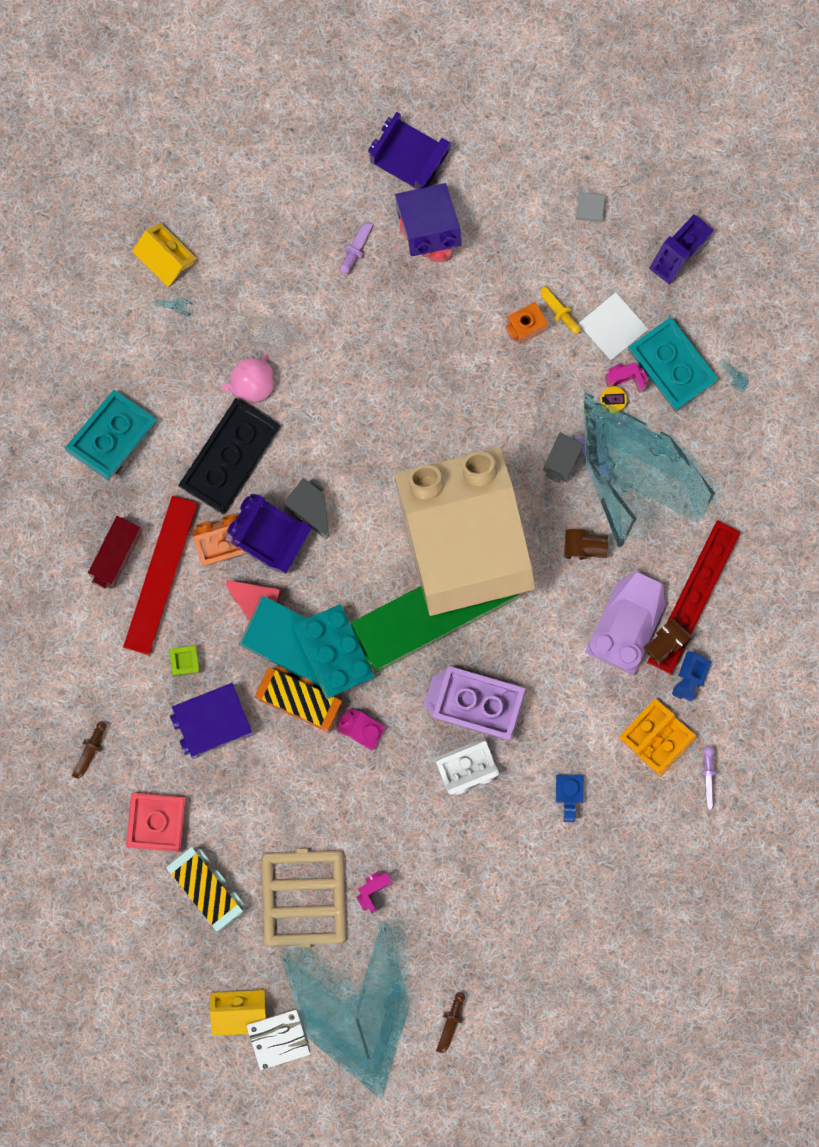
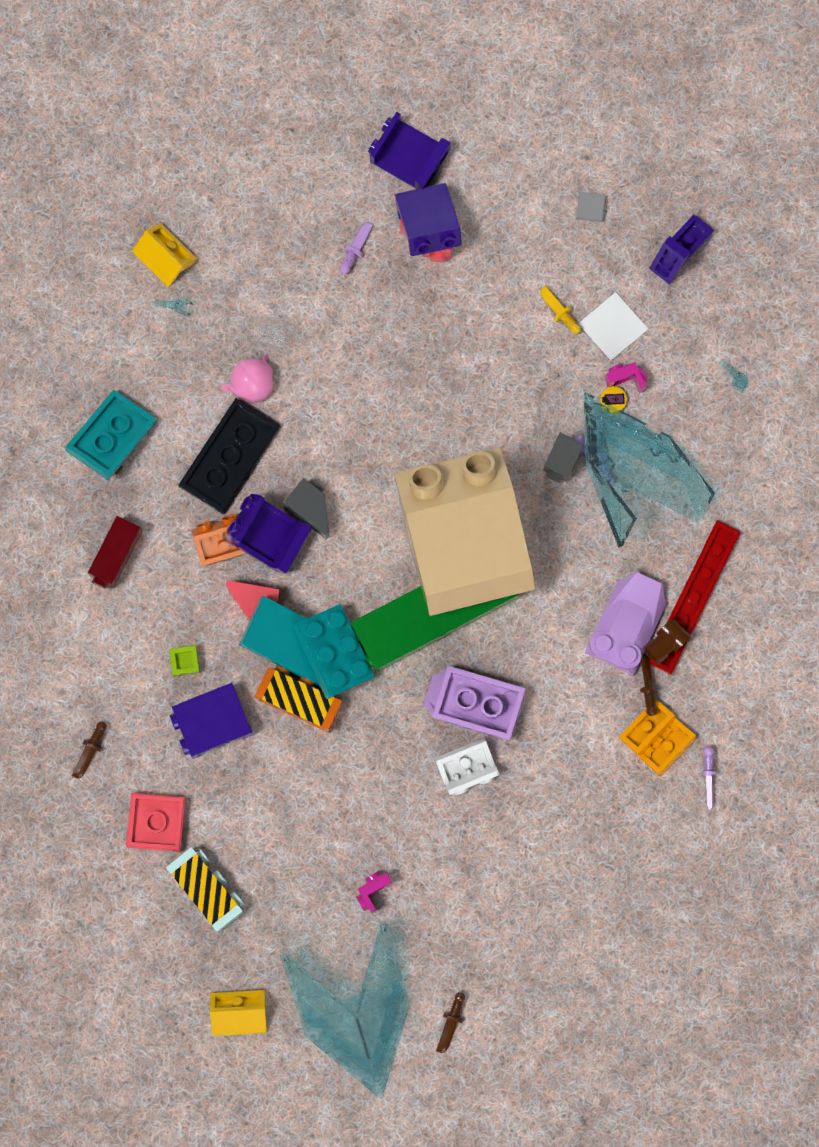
(160, 575): red tile -> none
(278, 1039): white sticker -> none
(336, 910): tan bar -> none
(360, 728): dark pink bracket -> none
(526, 323): orange brick -> none
(569, 791): blue plate -> none
(582, 544): reddish brown piece -> none
(648, 690): none -> reddish brown piece
(672, 364): teal plate -> none
(693, 673): blue plate -> none

